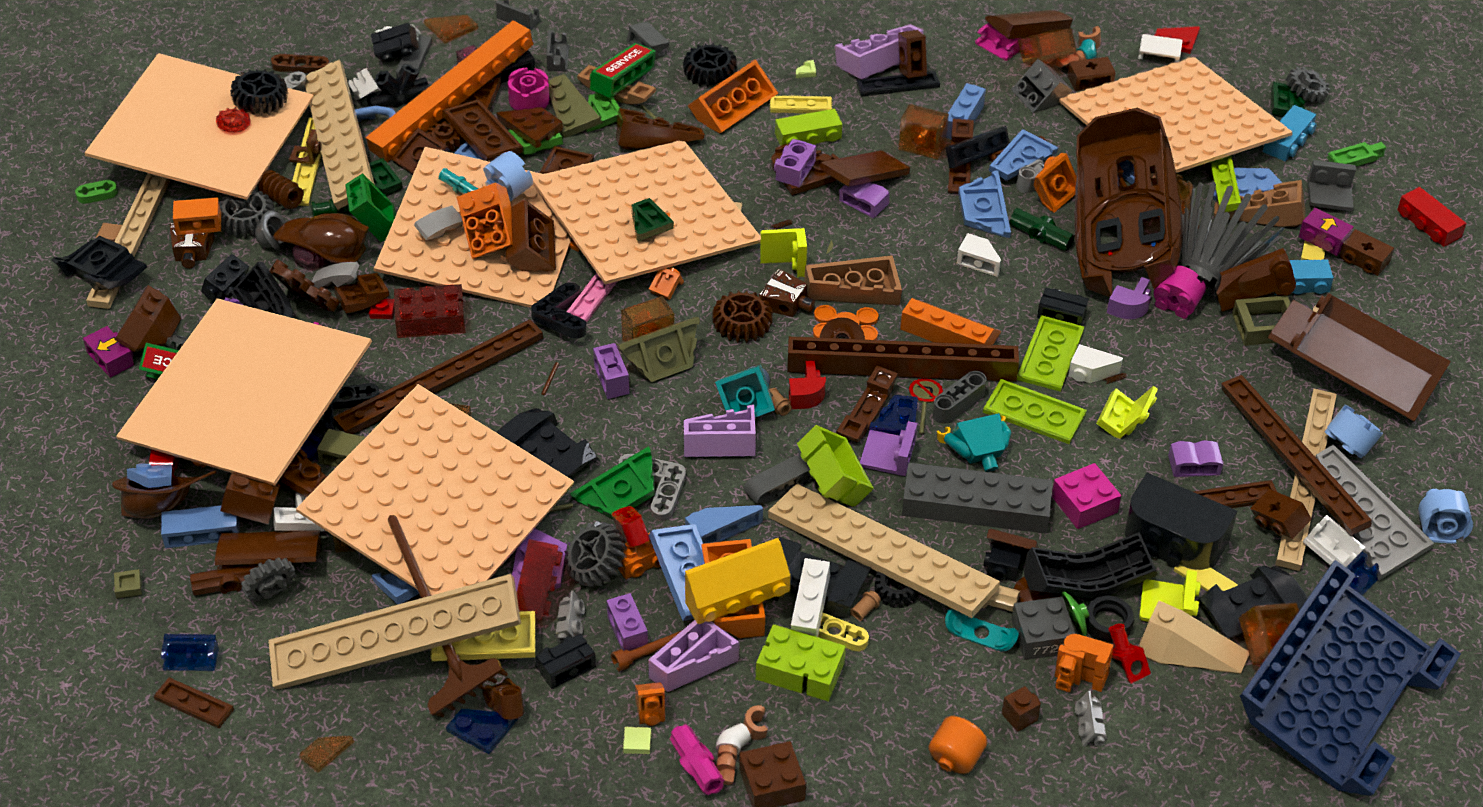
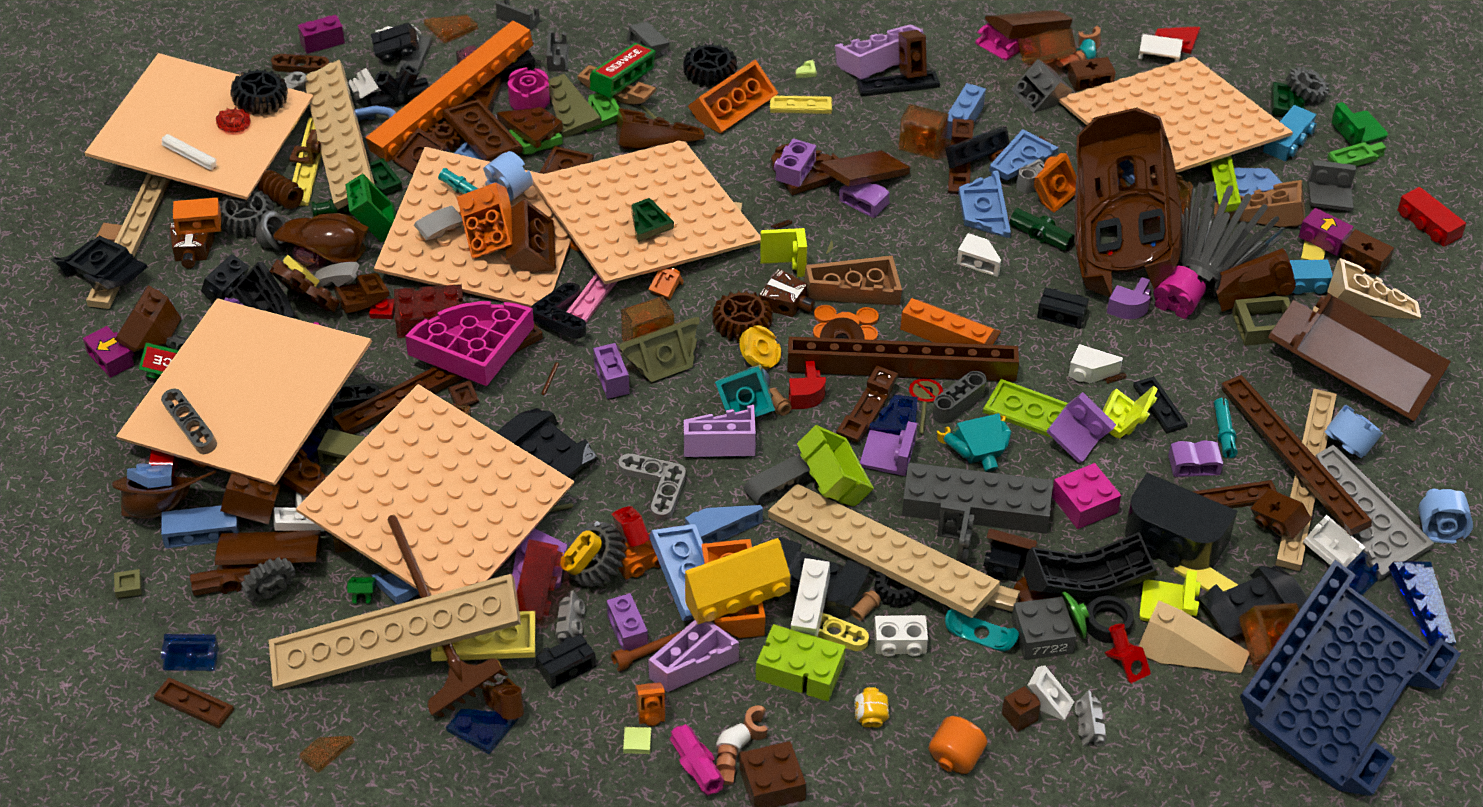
(96, 191): bright green beam -> none
(188, 421): none -> dark grey beam
(189, 152): none -> white axle
(293, 264): none -> light yellow tile
(321, 34): none -> magenta brick
(361, 585): none -> green tile
(463, 394): none -> reddish brown tile
(471, 338): none -> dark pink brick
(581, 552): none -> yellow beam
(621, 486): green wing -> none
(760, 347): none -> yellow tile
(809, 127): lime brick -> none
(871, 707): none -> yellow head
(900, 635): none -> white brick
(954, 524): none -> dark grey bracket
(1050, 353): lime tile -> none
(1051, 694): none -> white slope
(1080, 427): none -> medium lavender bracket
(1084, 660): orange hips -> none
(1163, 408): none -> black tile
(1226, 433): none -> teal pin
(1357, 126): none -> green bracket
(1369, 294): none -> tan wedge
(1424, 598): none -> clear blue wing

